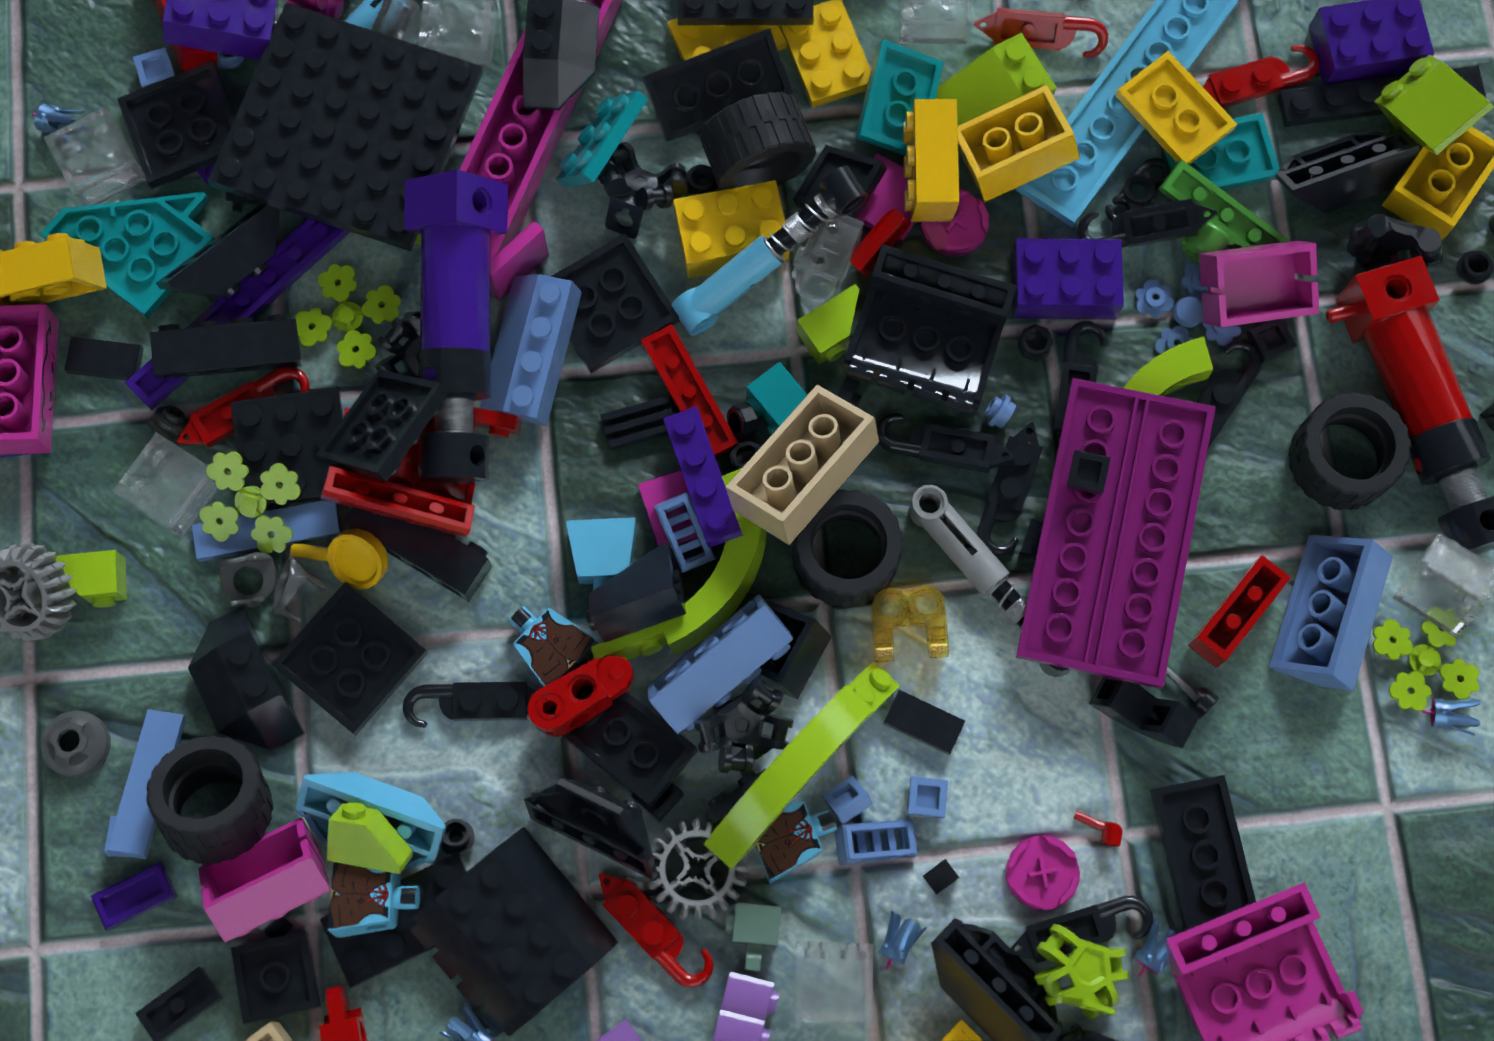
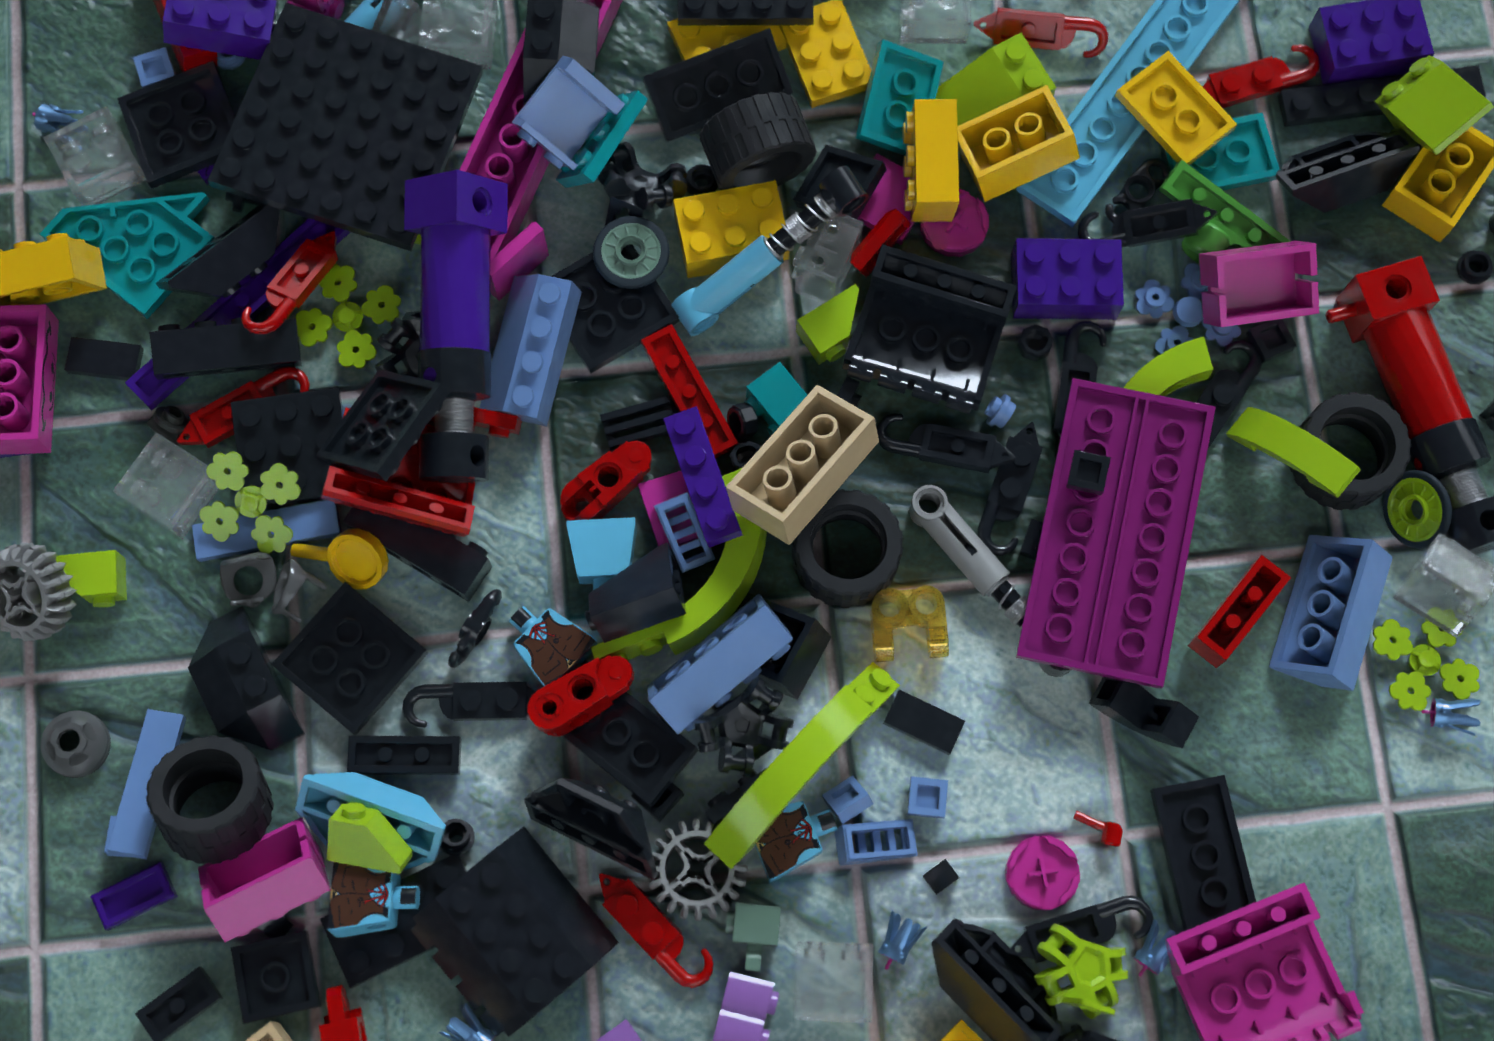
(295, 282): none -> red plate
(404, 755): none -> black plate
(475, 628): none -> black piece
(565, 112): none -> medium blue panel
(627, 462): none -> red piece
(634, 272): none -> wheel
(1199, 699): black hinge -> none
(1295, 448): none -> lime slope
(1392, 237): black piece -> none
(1435, 504): none -> lime wheel

